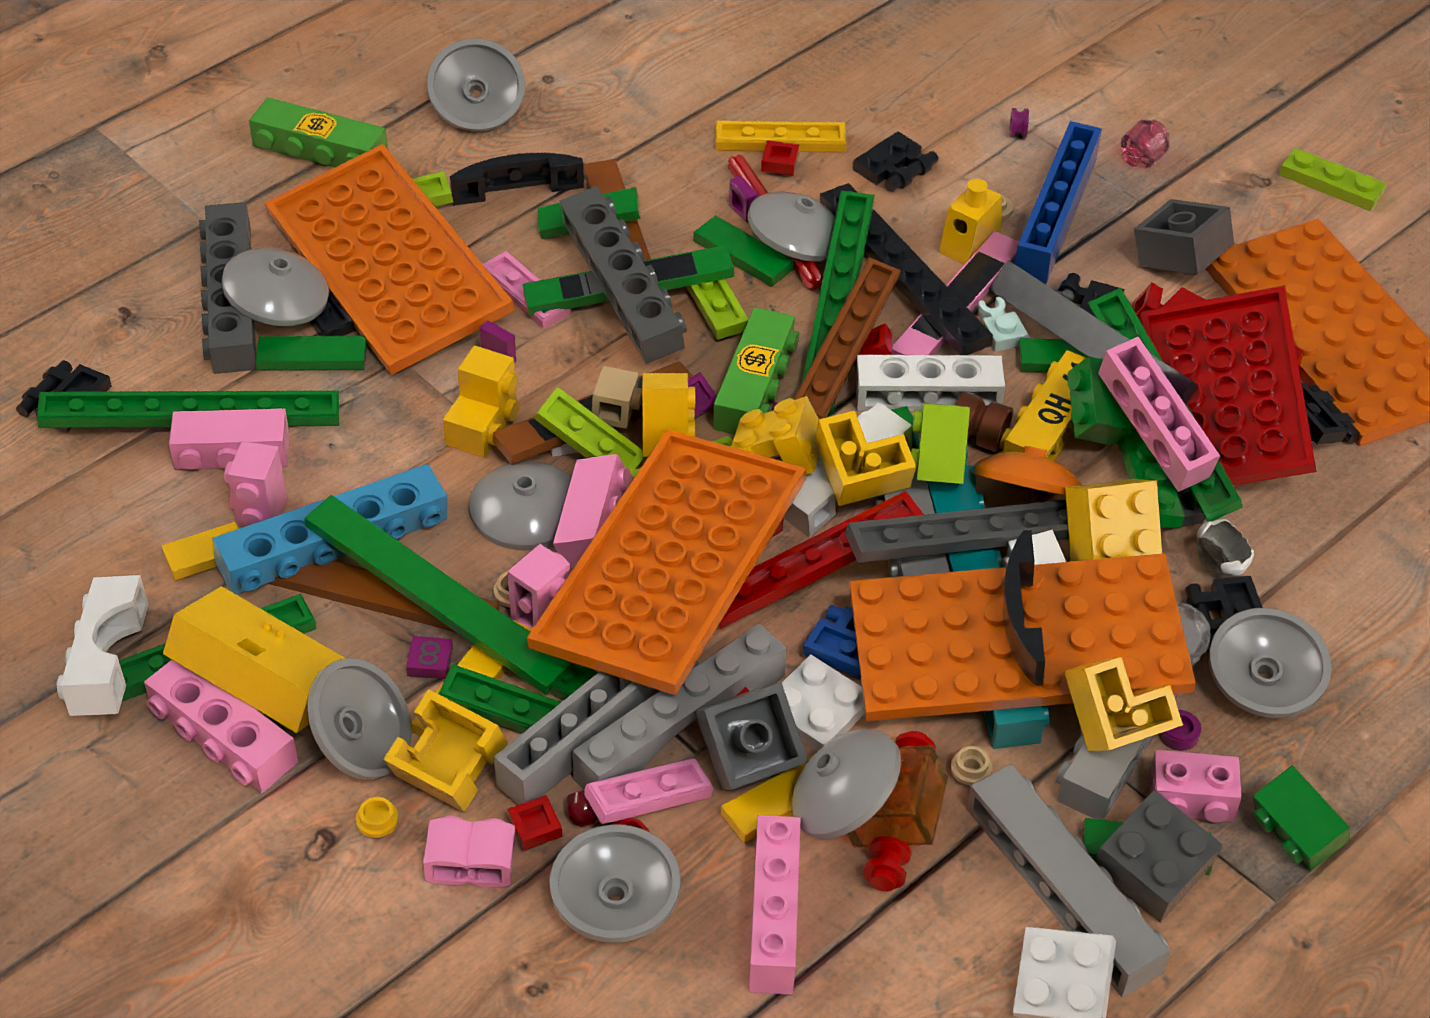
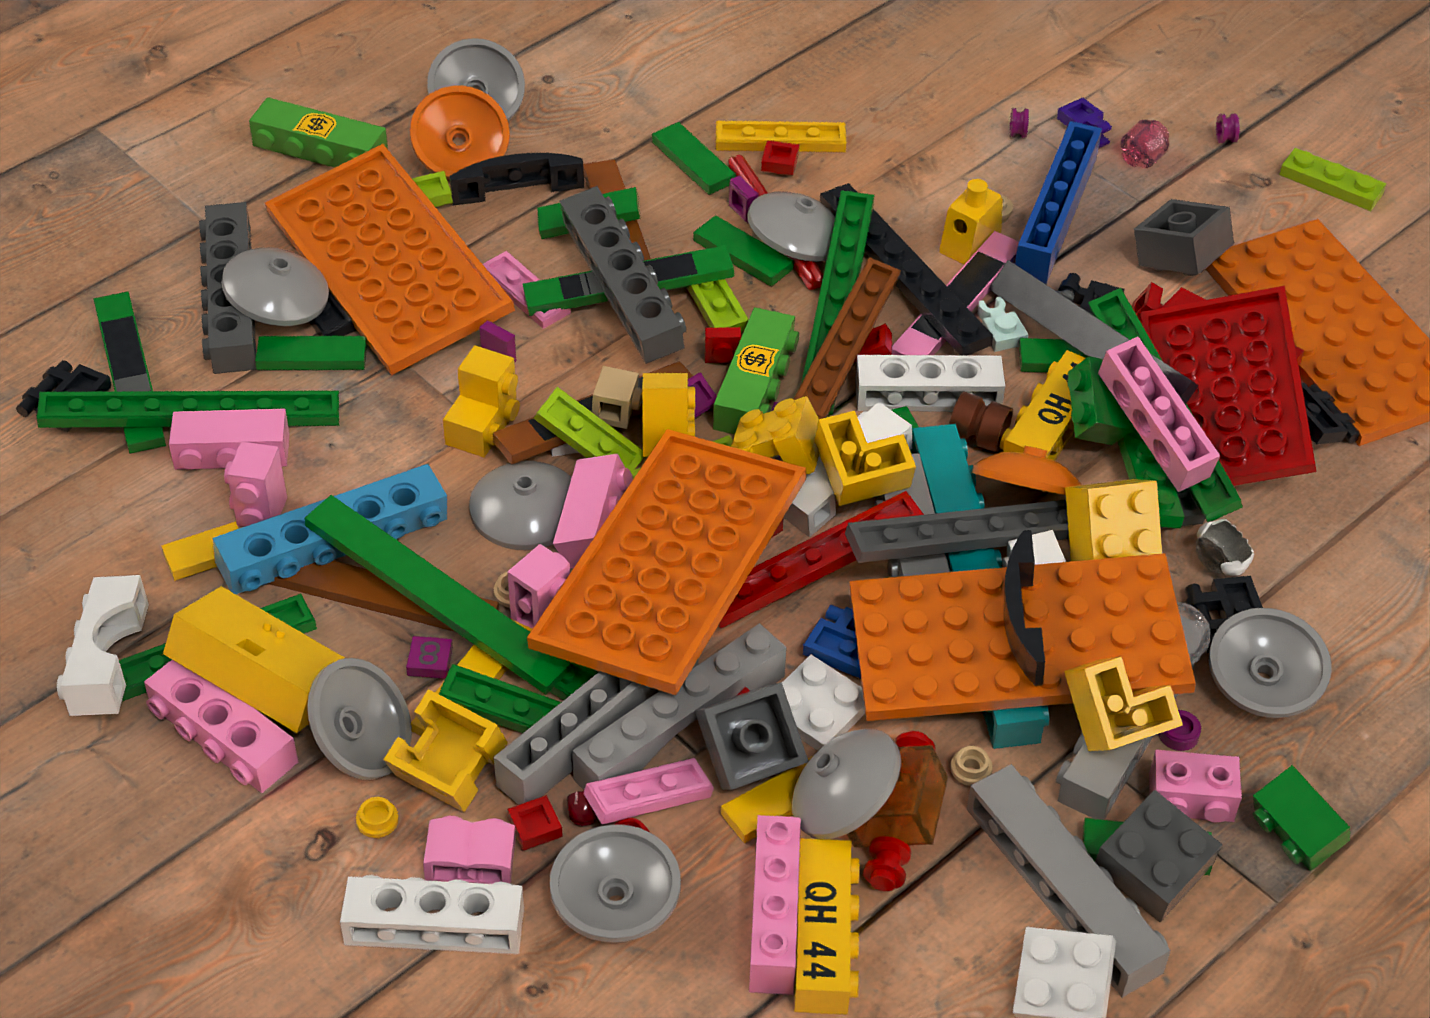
(126, 361): none -> tile
(450, 929): none -> white brick
(461, 114): none -> orange dish
(693, 158): none -> green tile
(721, 344): none -> red plate
(824, 927): none -> yellow brick
(894, 160): black plate -> none
(941, 442): lime brick -> none
(1084, 113): none -> dark purple plate
(1227, 128): none -> magenta bush

